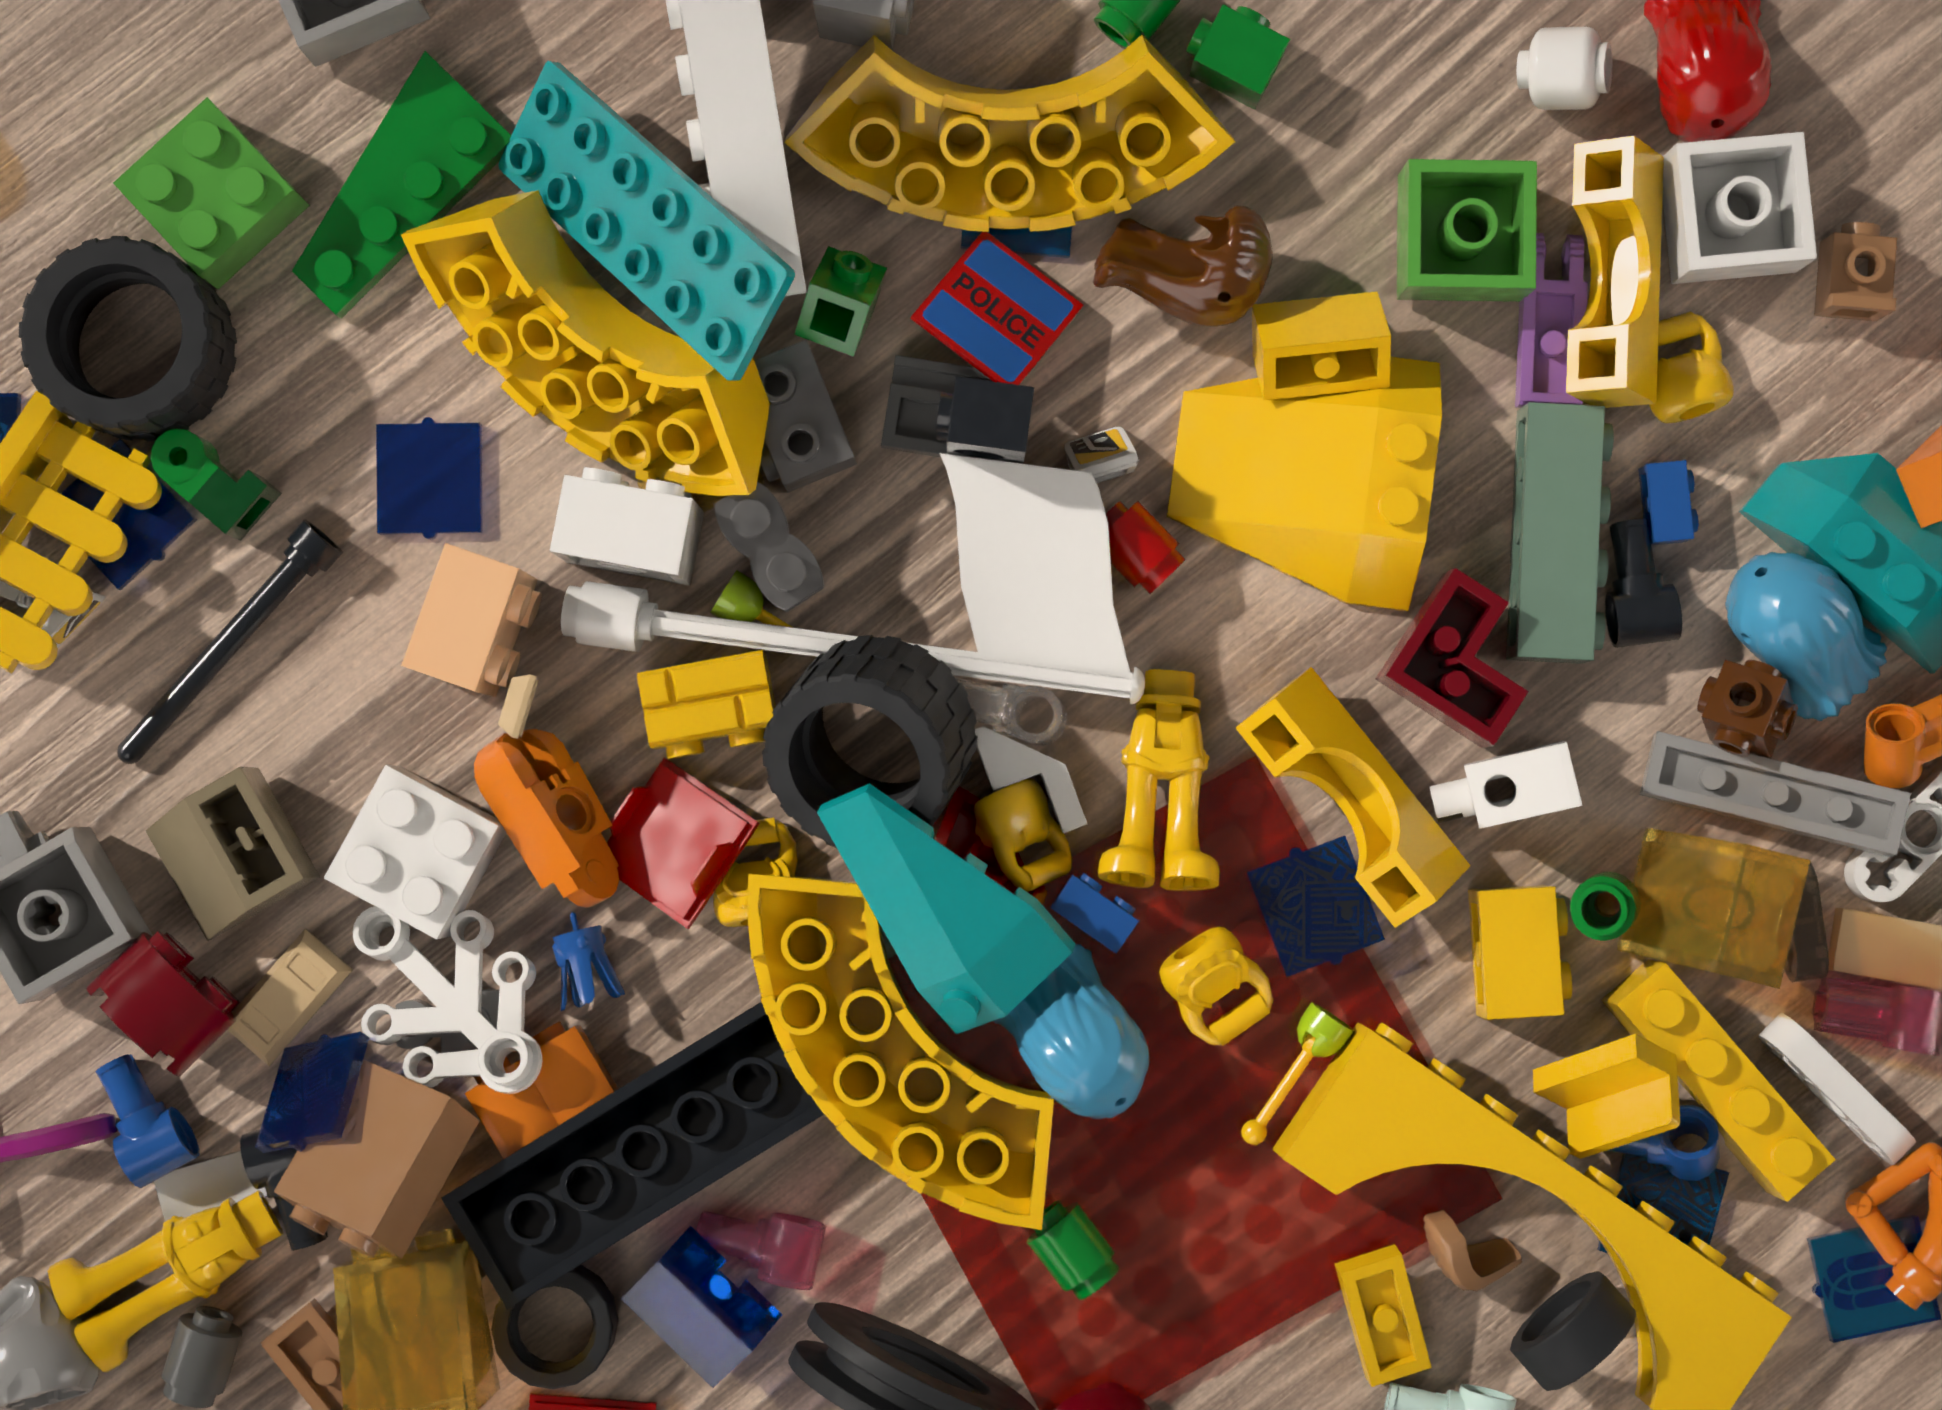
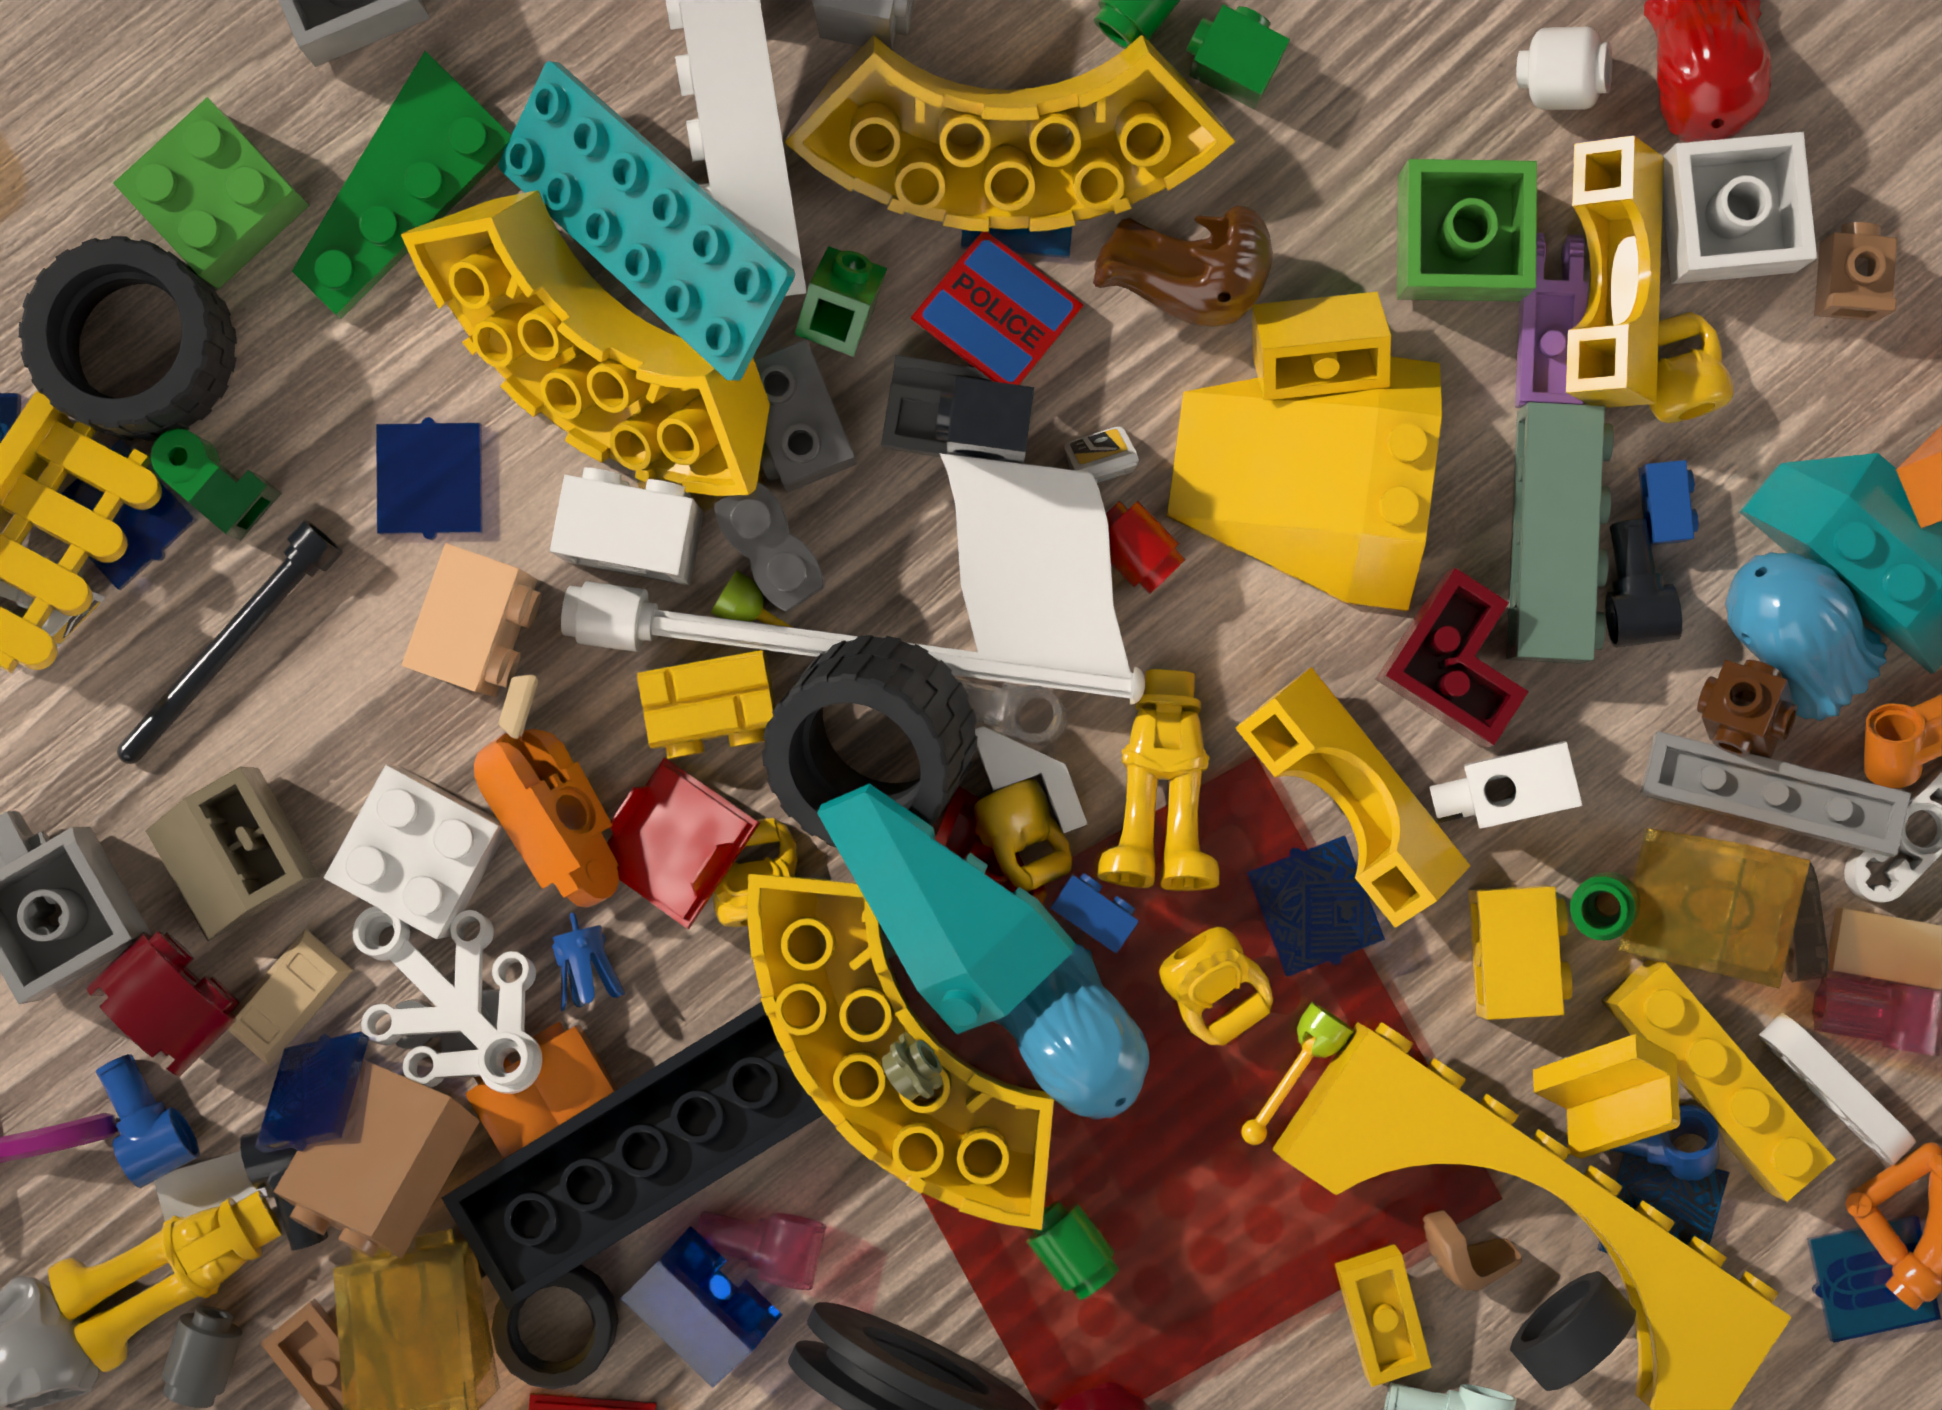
(912, 1067): none -> olive plate

